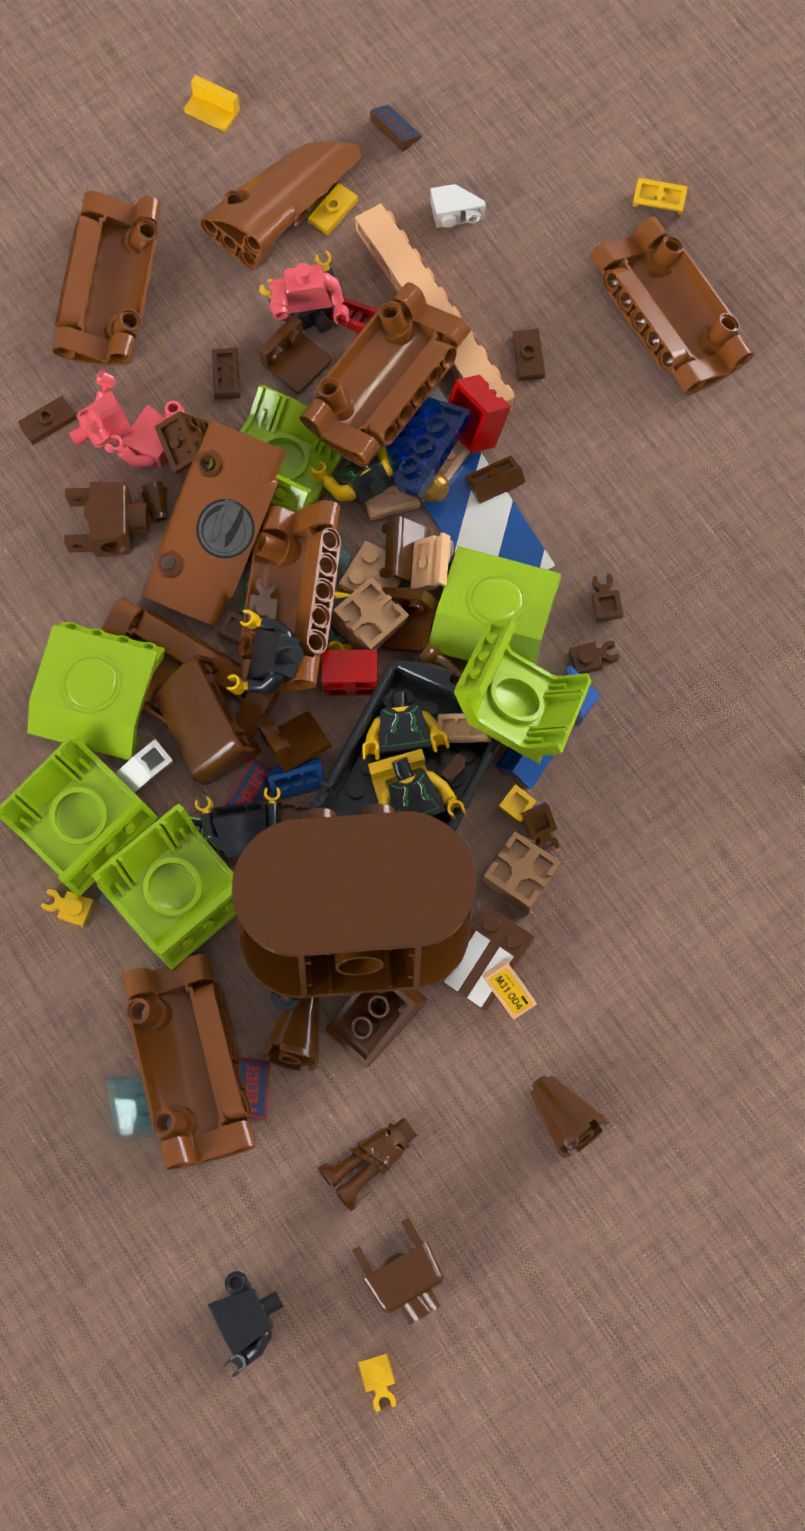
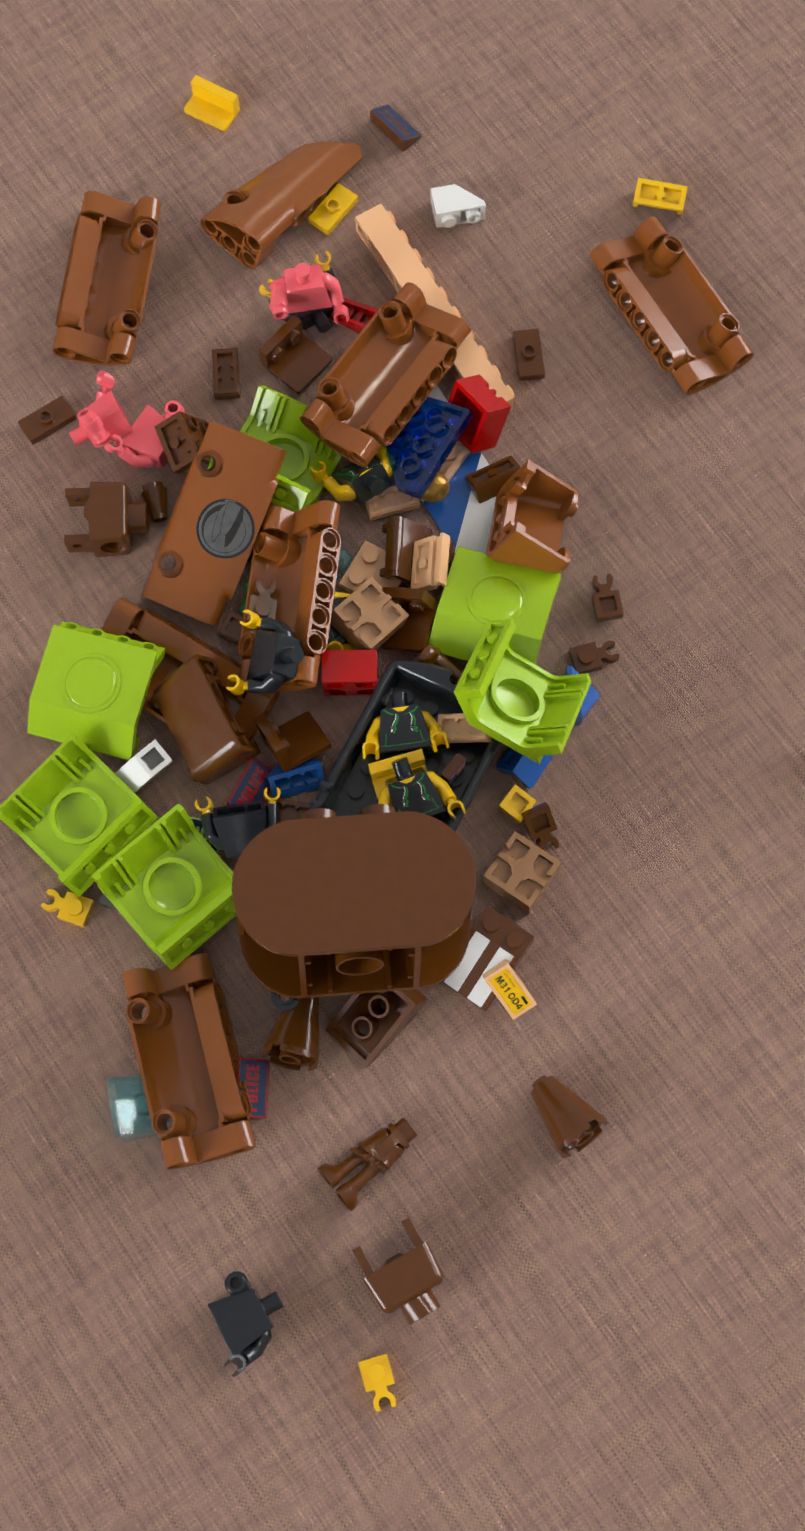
(531, 519): none -> dark orange windscreen

